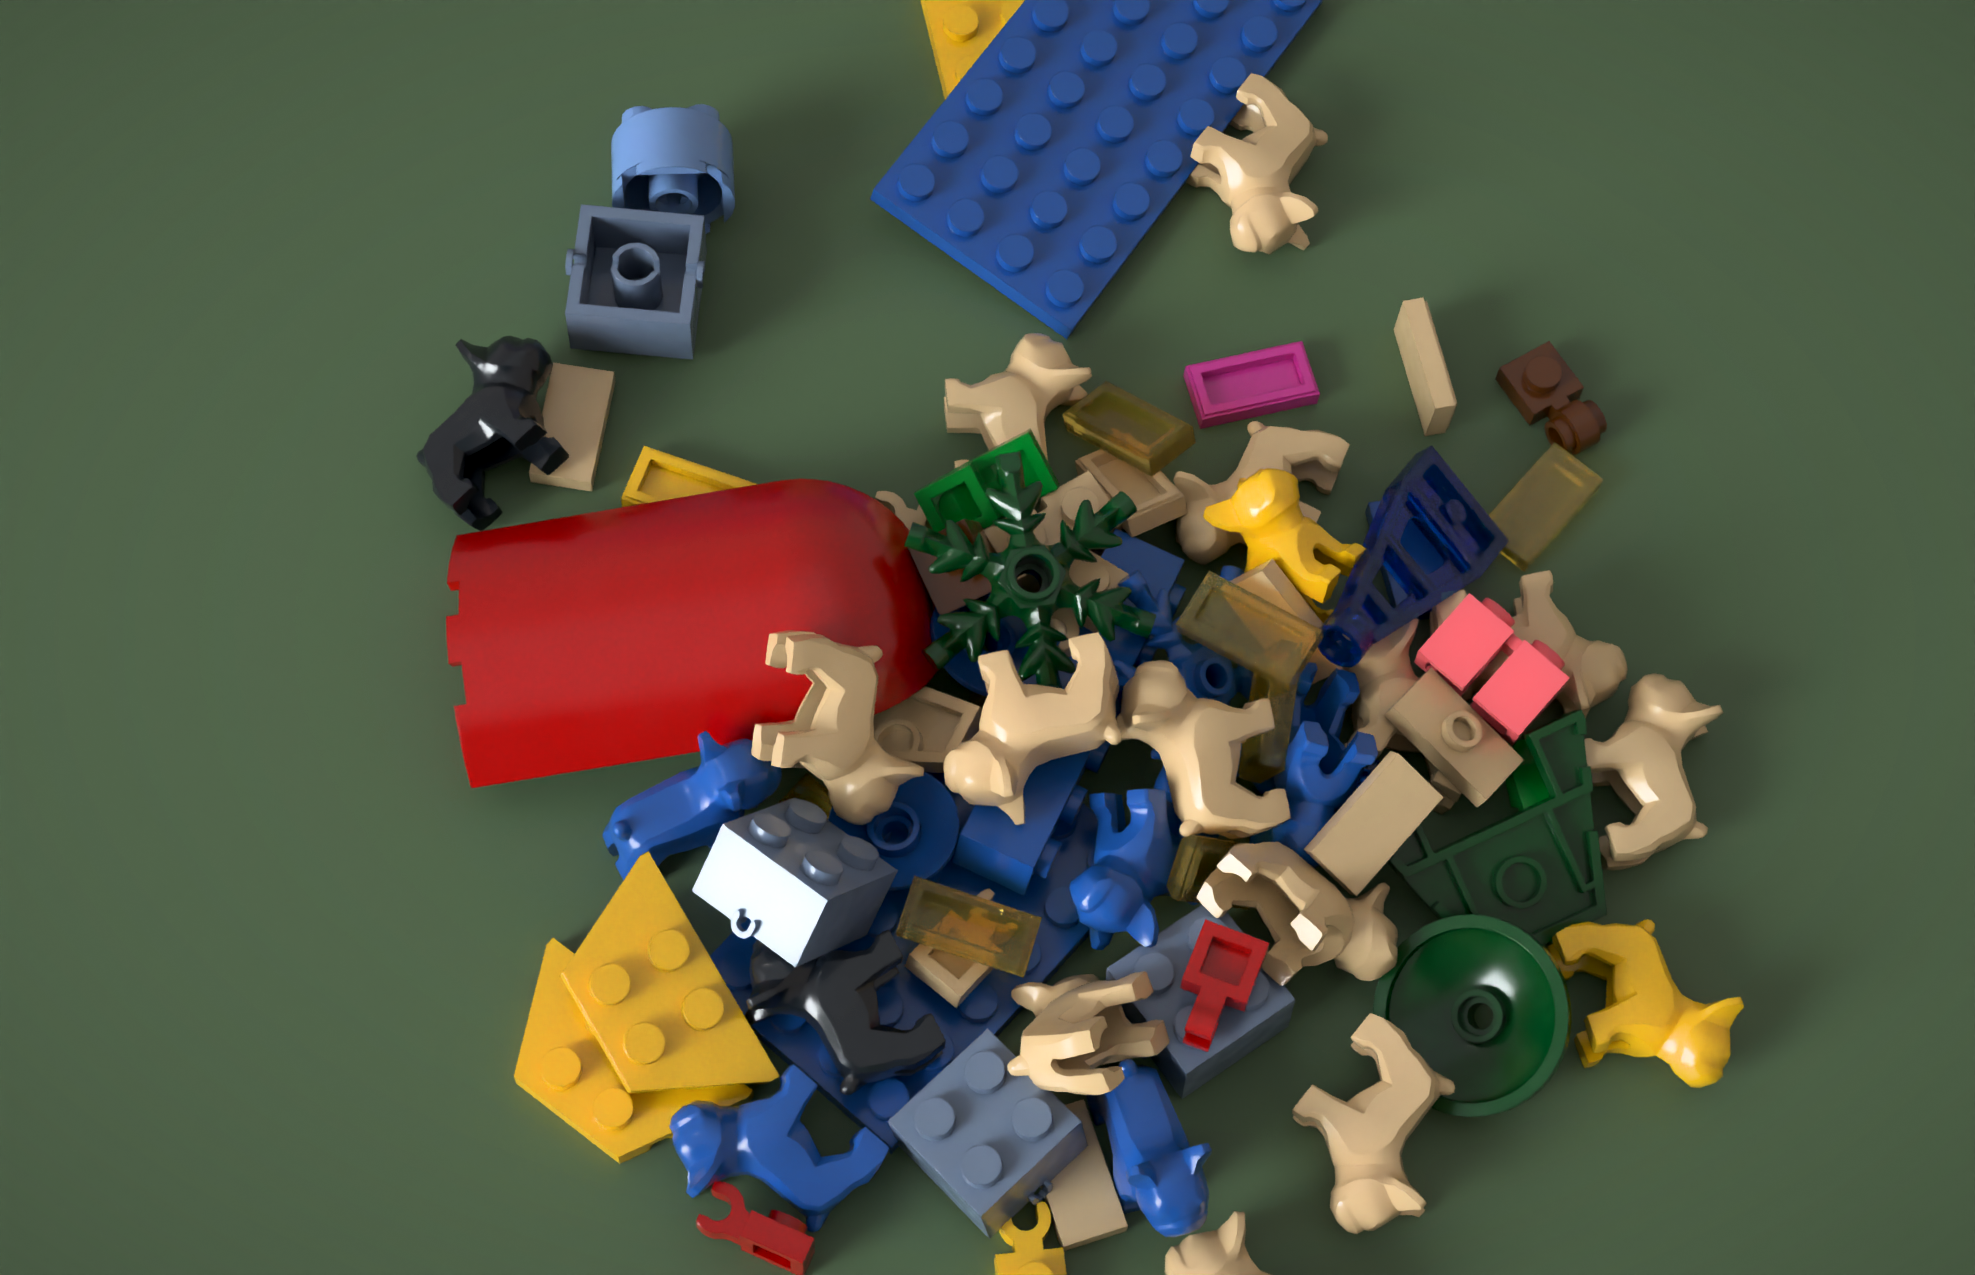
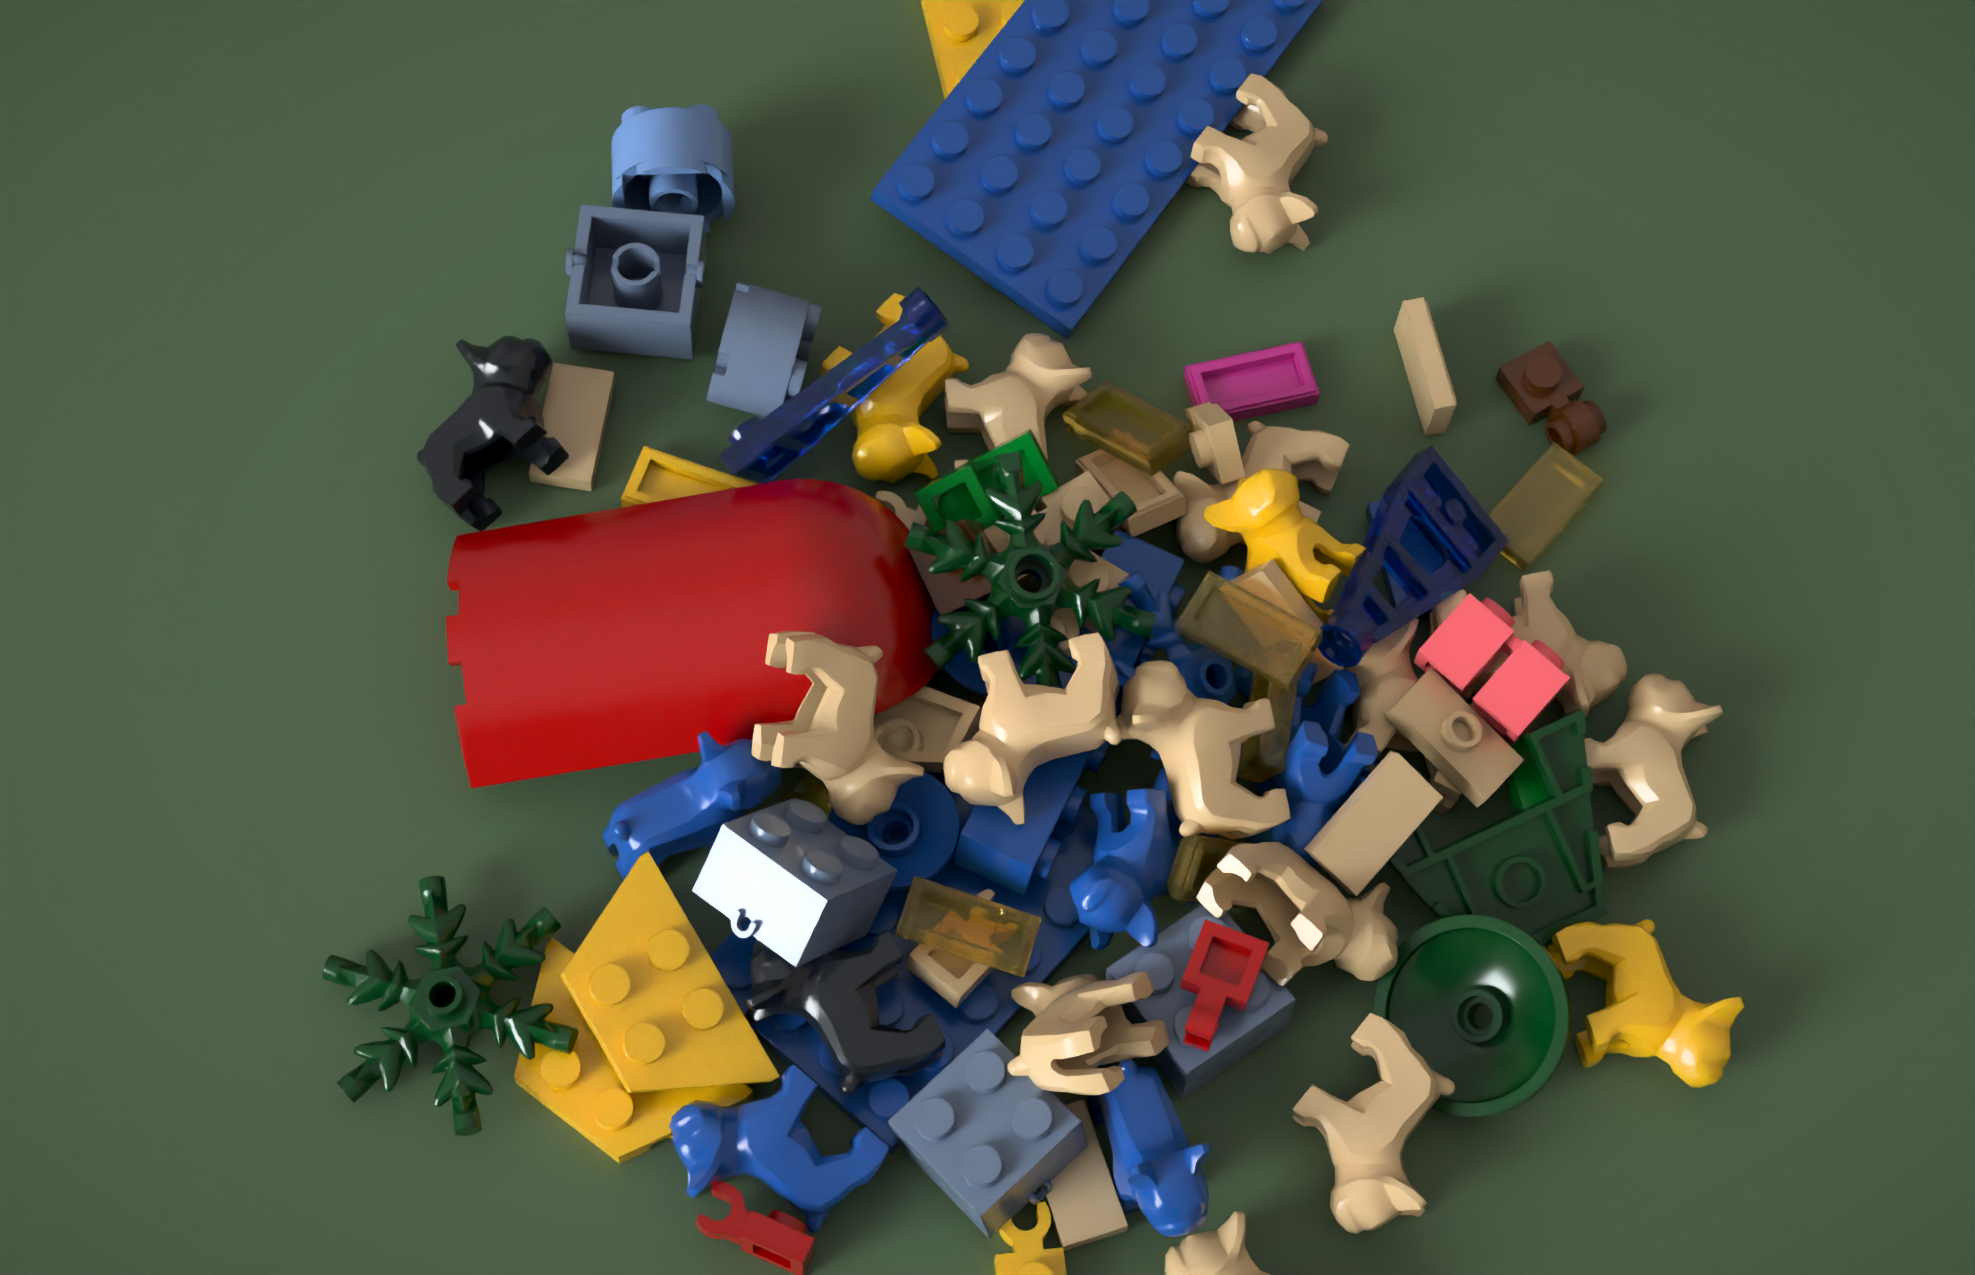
(457, 1022): none -> dark green piece
(763, 350): none -> sand blue brick
(772, 444): none -> clear blue plate
(887, 422): none -> yellow animal
(1215, 442): none -> tan plate

